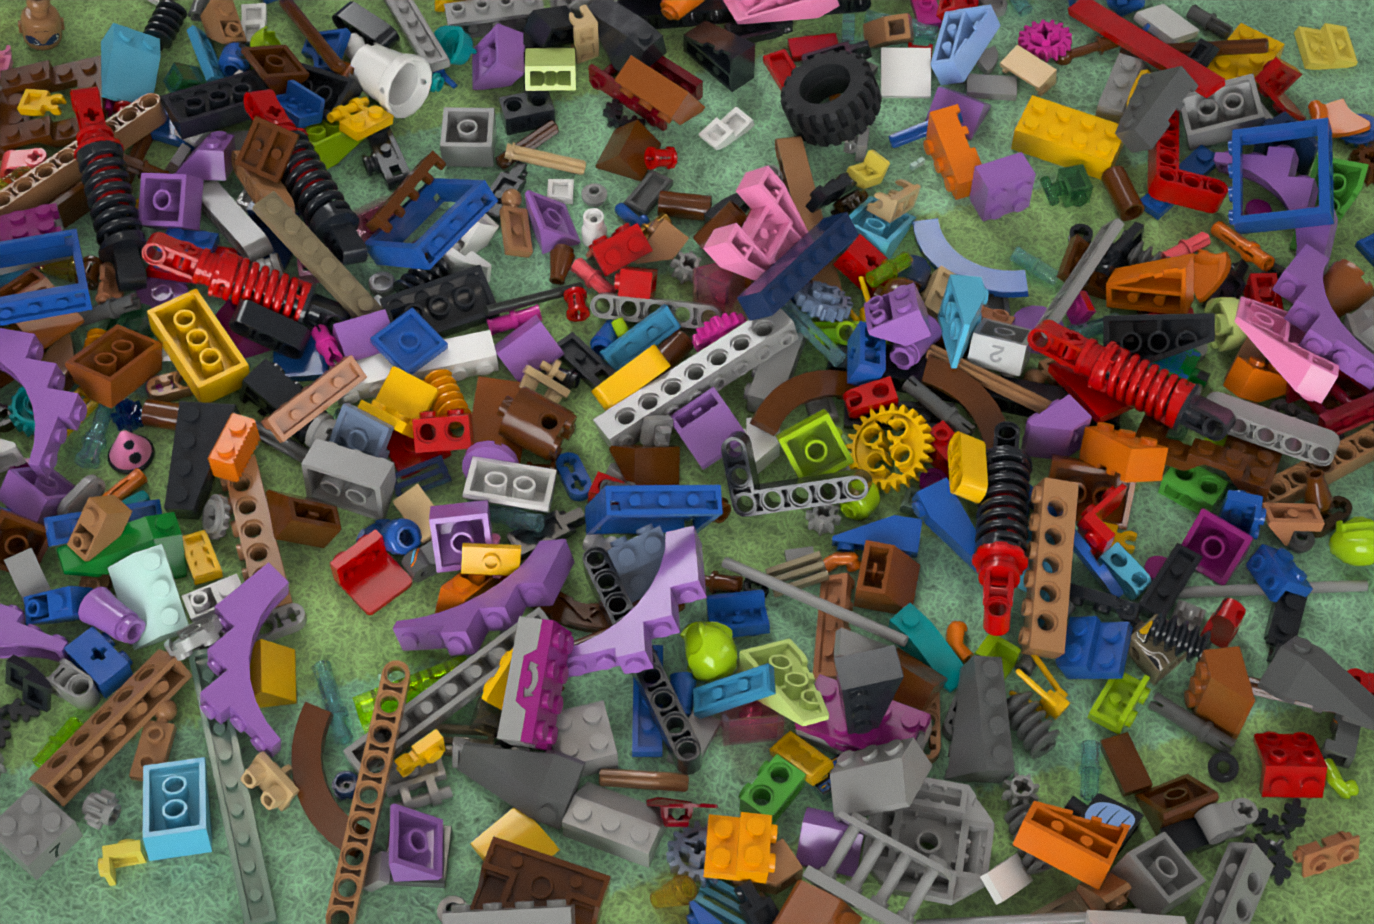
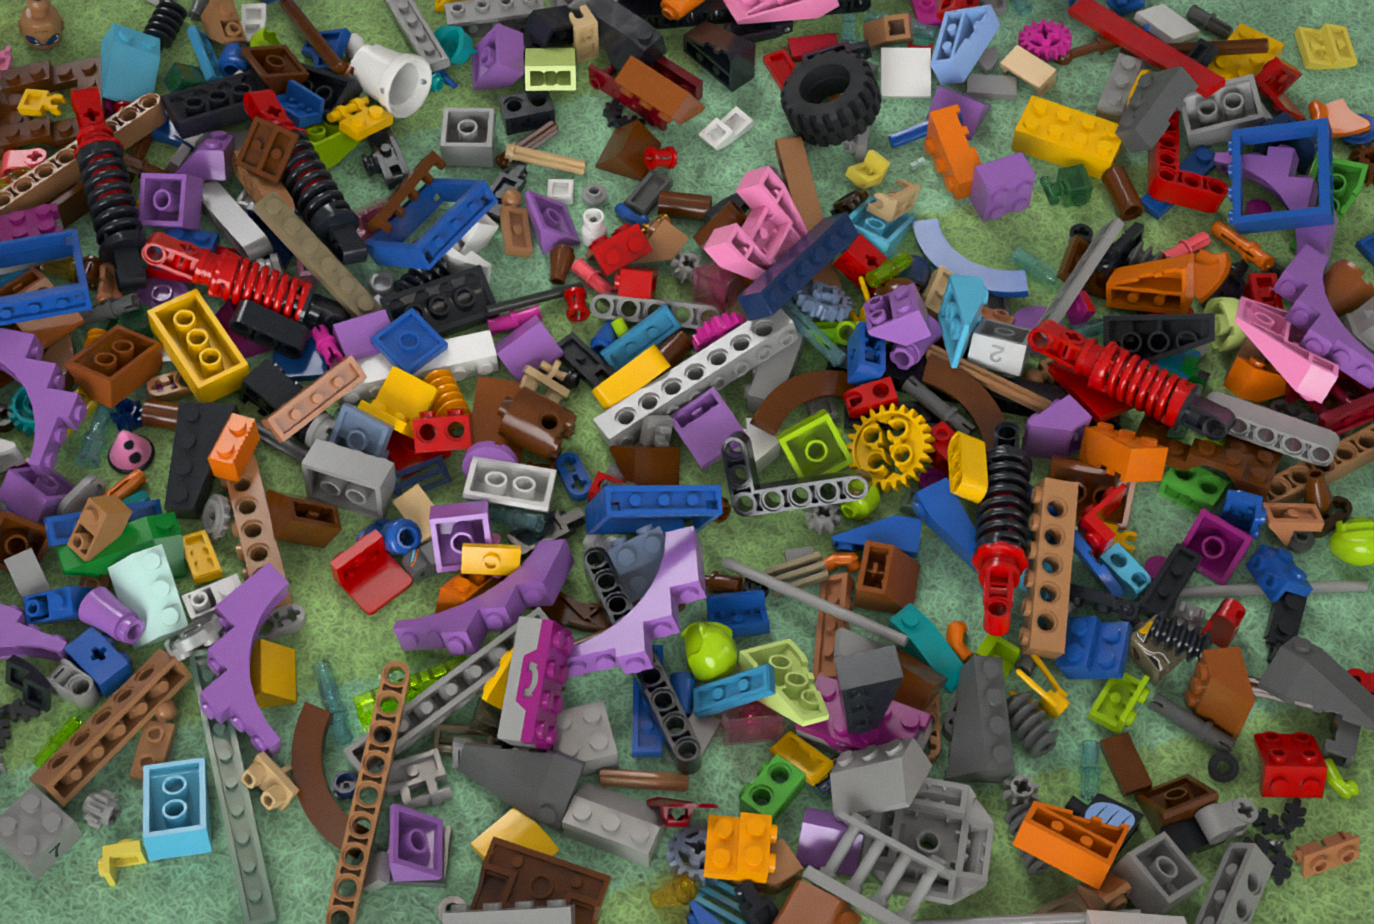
(366, 25): beam -> none
(423, 752): yellow plate -> none
(830, 192): black hinge -> none
(1006, 879): white slope -> none

